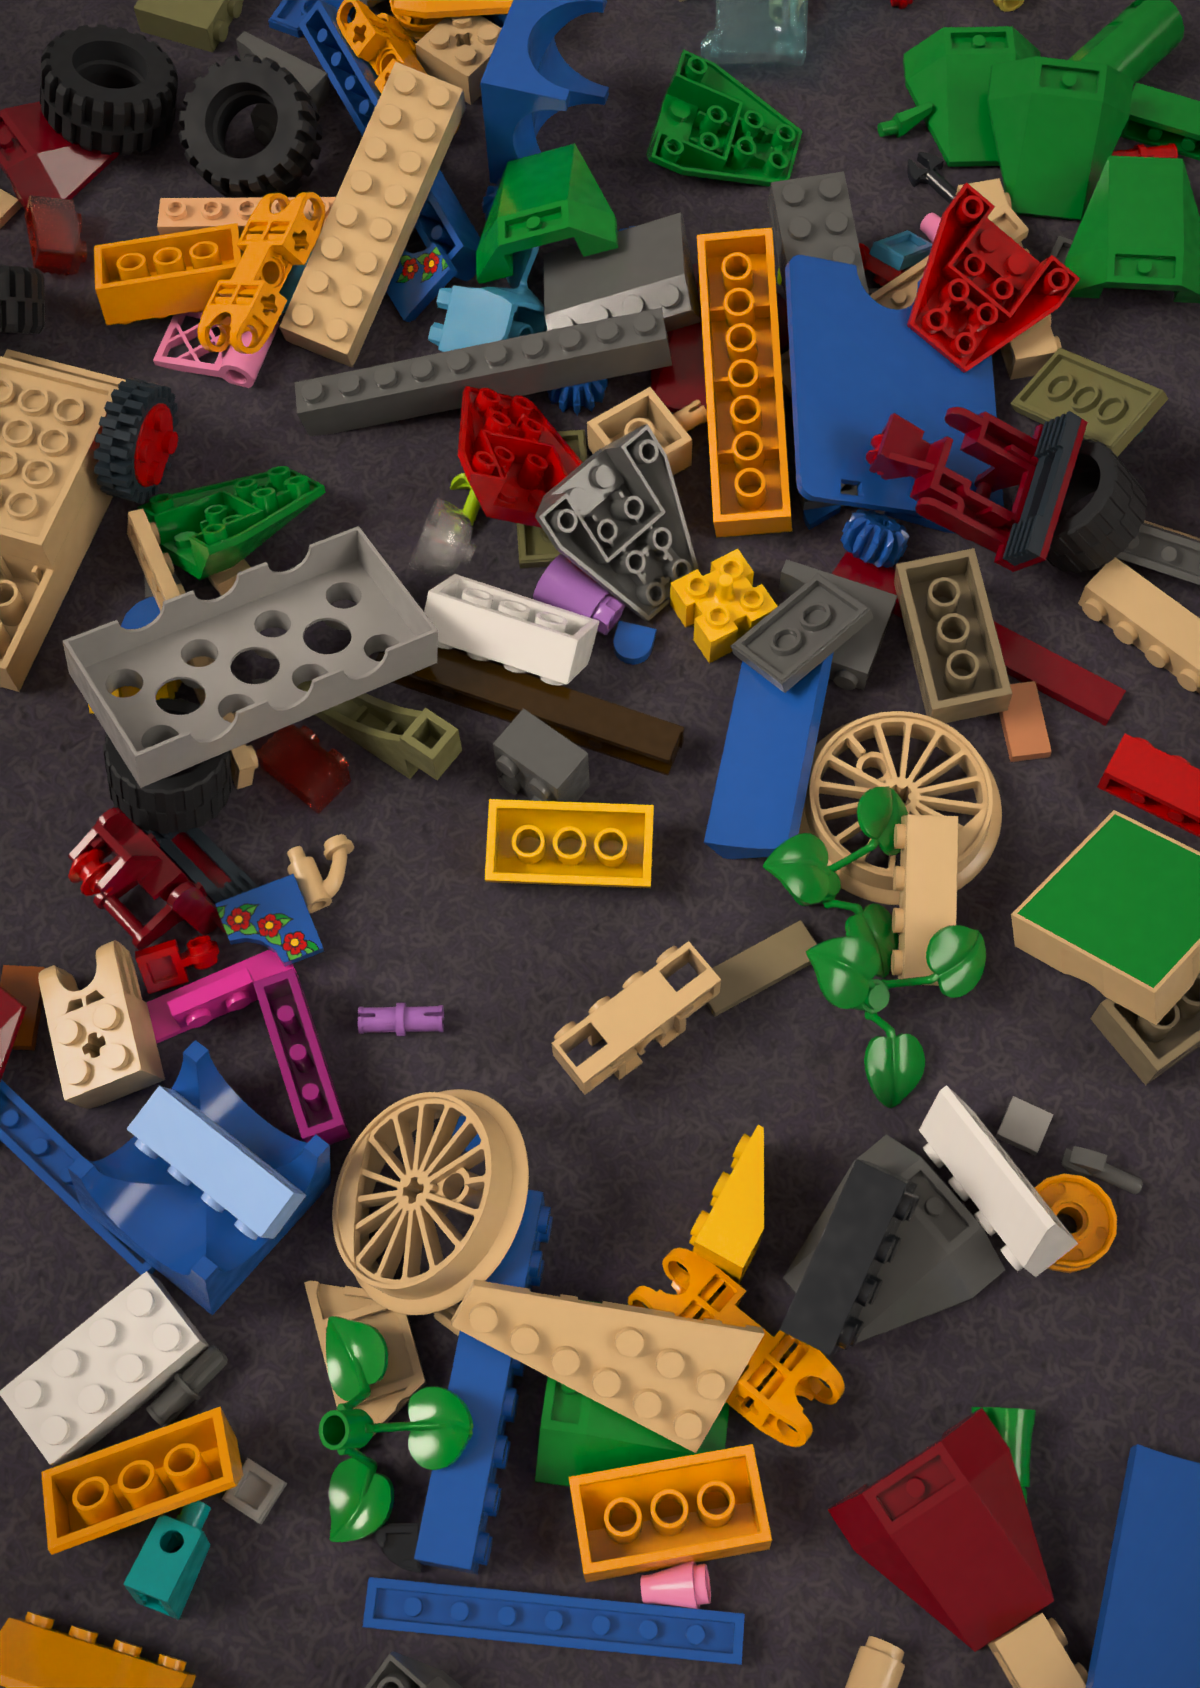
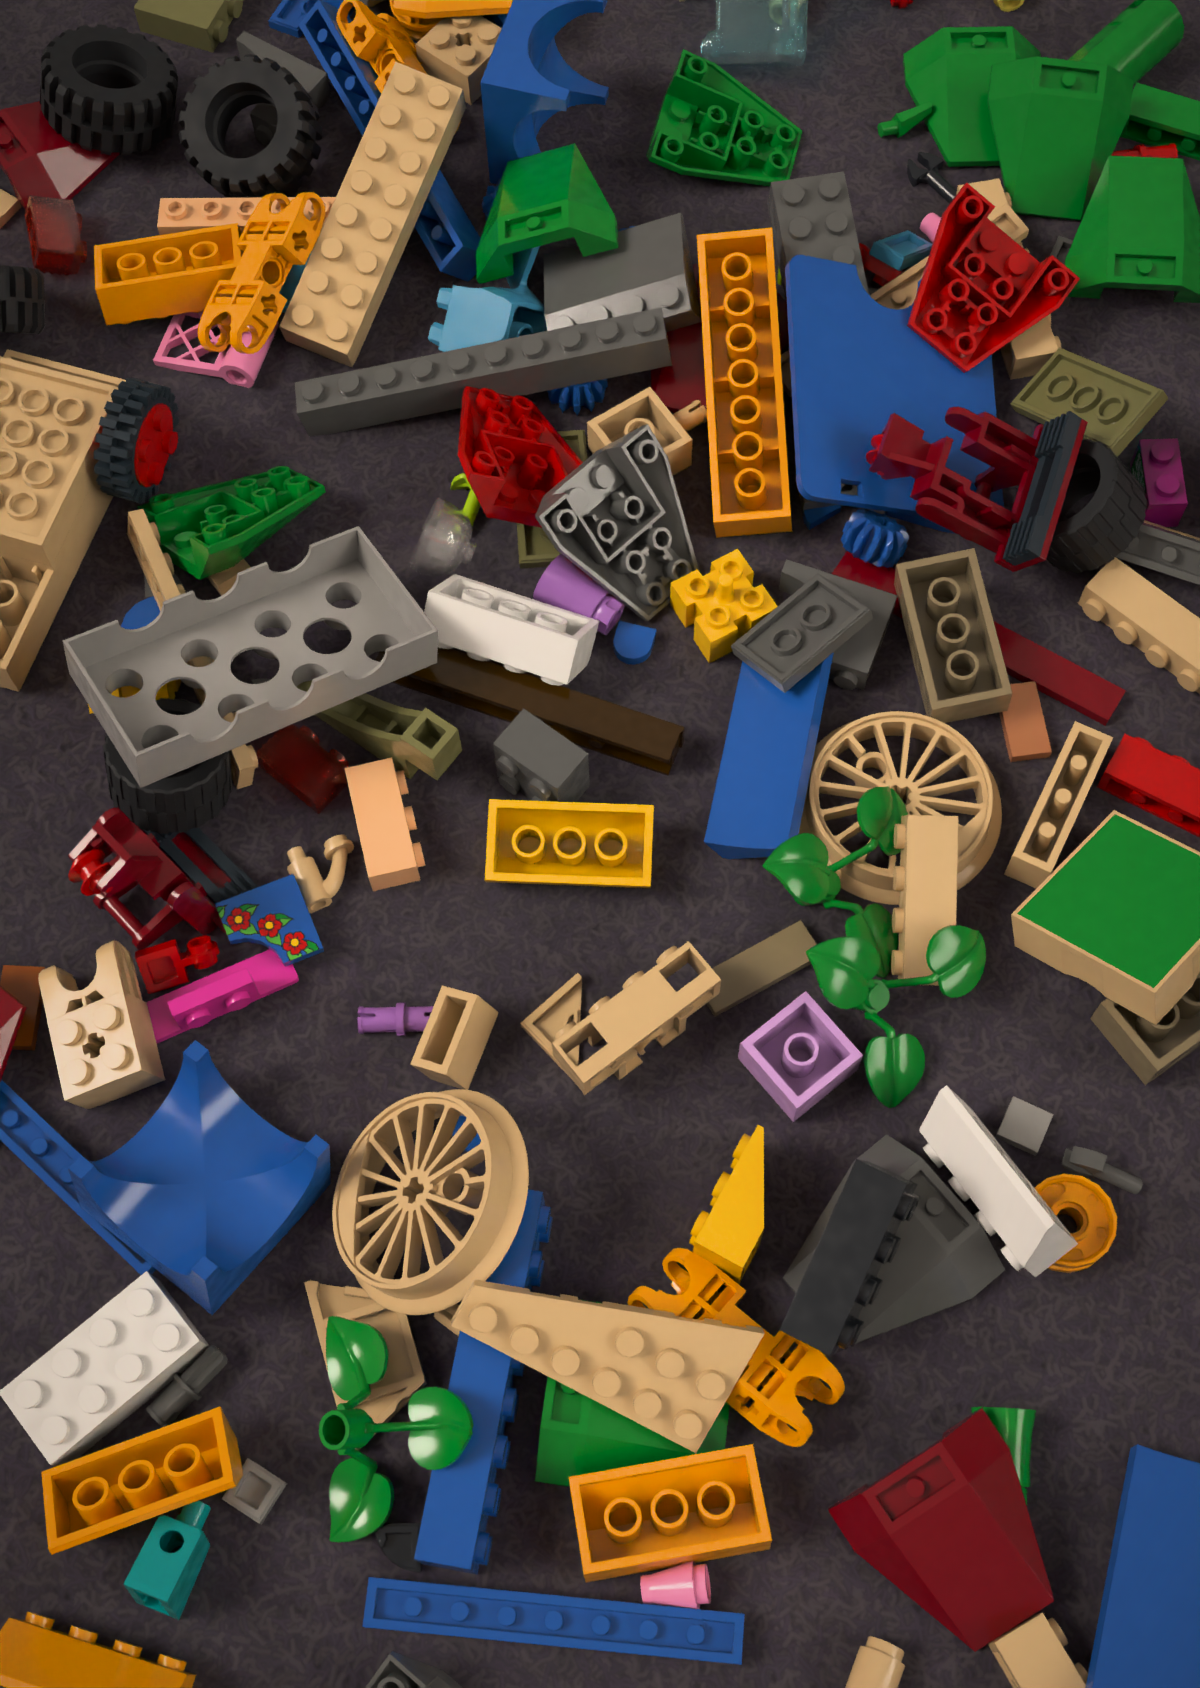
(215, 1163): light blue brick -> none
(301, 1058): magenta brick -> none
(384, 824): none -> light nougat brick
(419, 280): blue tile -> none
(454, 1037): none -> tan piece
(555, 1013): none -> tan tile
(799, 1056): none -> lavender brick
(1058, 805): none -> tan brick
(1160, 473): none -> magenta brick

